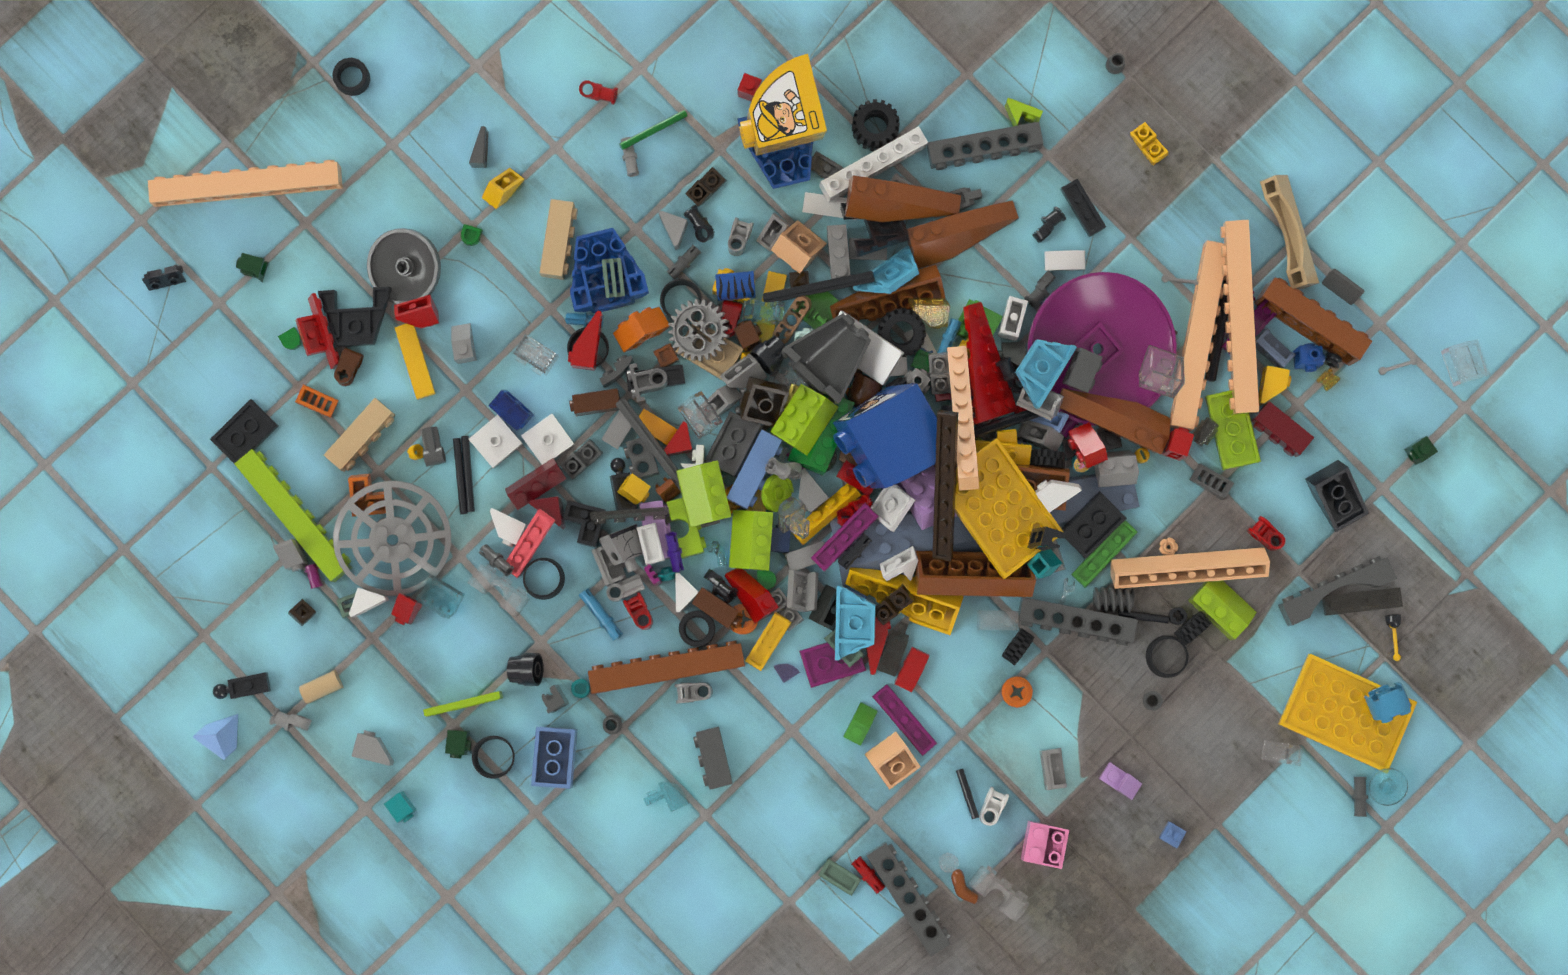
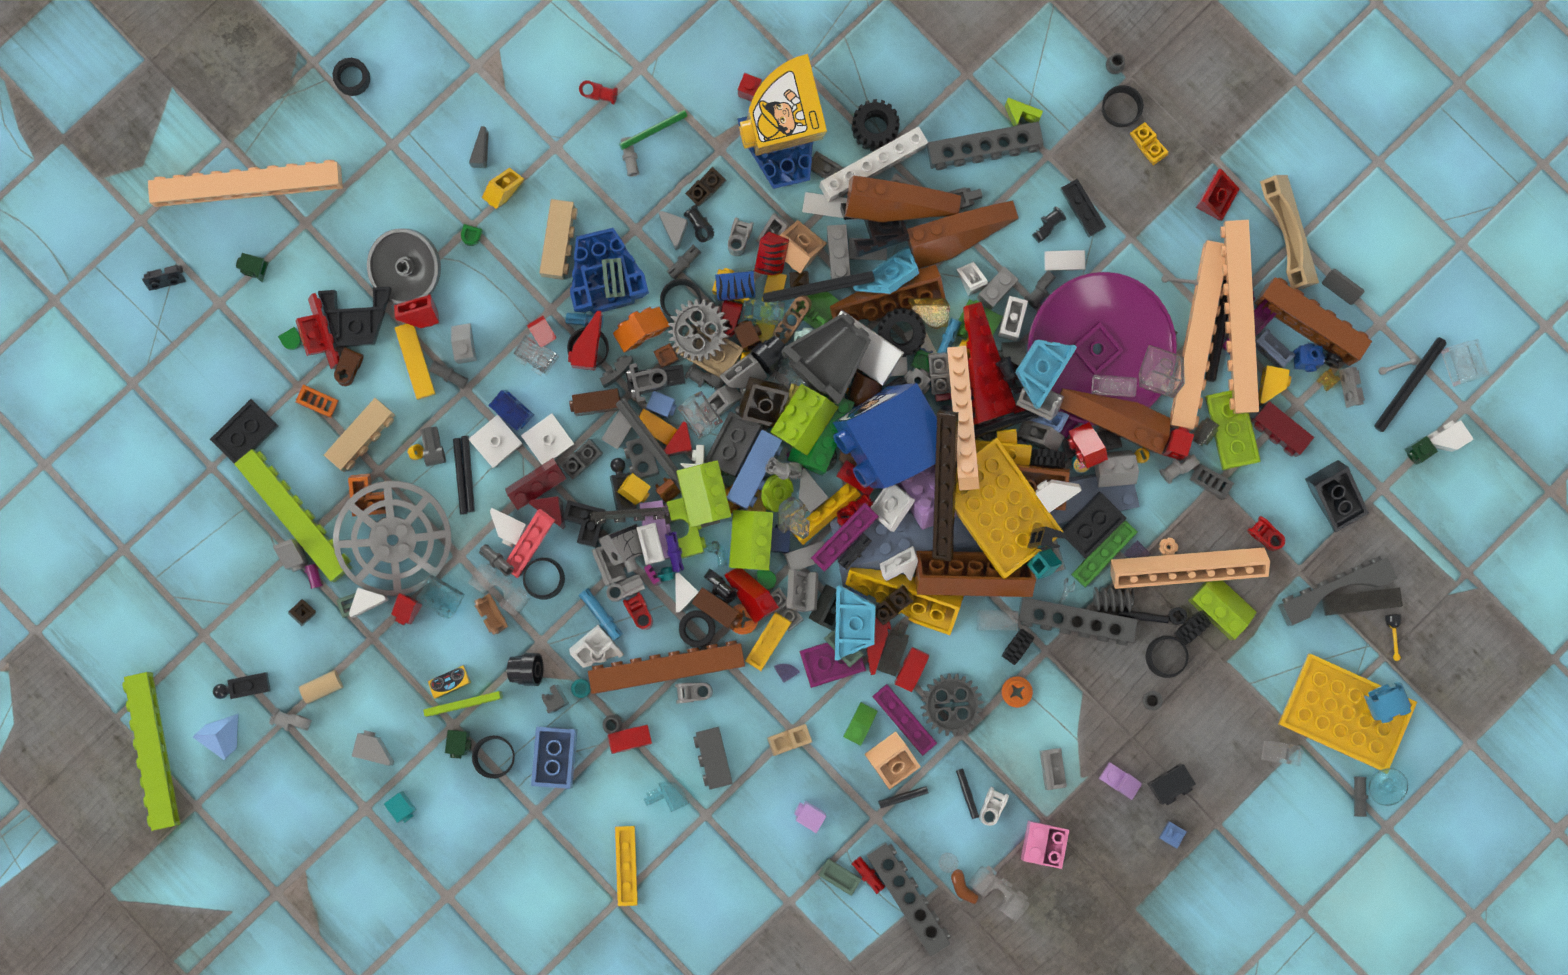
(151, 751): none -> lime brick
(448, 374): none -> dark grey pin
(449, 682): none -> slope
(495, 621): none -> medium nougat hinge
(541, 331): none -> slope
(594, 648): none -> white slope
(626, 866): none -> yellow plate
(629, 739): none -> red slope
(661, 405): none -> medium blue brick
(700, 377): none -> dark grey connector
(771, 254): none -> red brick
(789, 739): none -> tan slope
(809, 816): none -> lavender brick
(903, 797): none -> black piece
(953, 722): none -> dark grey gear
(972, 278): none -> white slope
(997, 288): none -> light grey brick
(1082, 370): dark grey brick -> none
(1114, 385): none -> clear brick
(1130, 91): none -> black tyre
(1136, 550): none -> clear purple tile
(1172, 784): none -> black hinge
(1176, 468): none -> light grey connector
(1218, 195): none -> red slope
(1349, 379): none -> light grey hinge
(1410, 384): none -> black axle
(1452, 437): none -> white slope

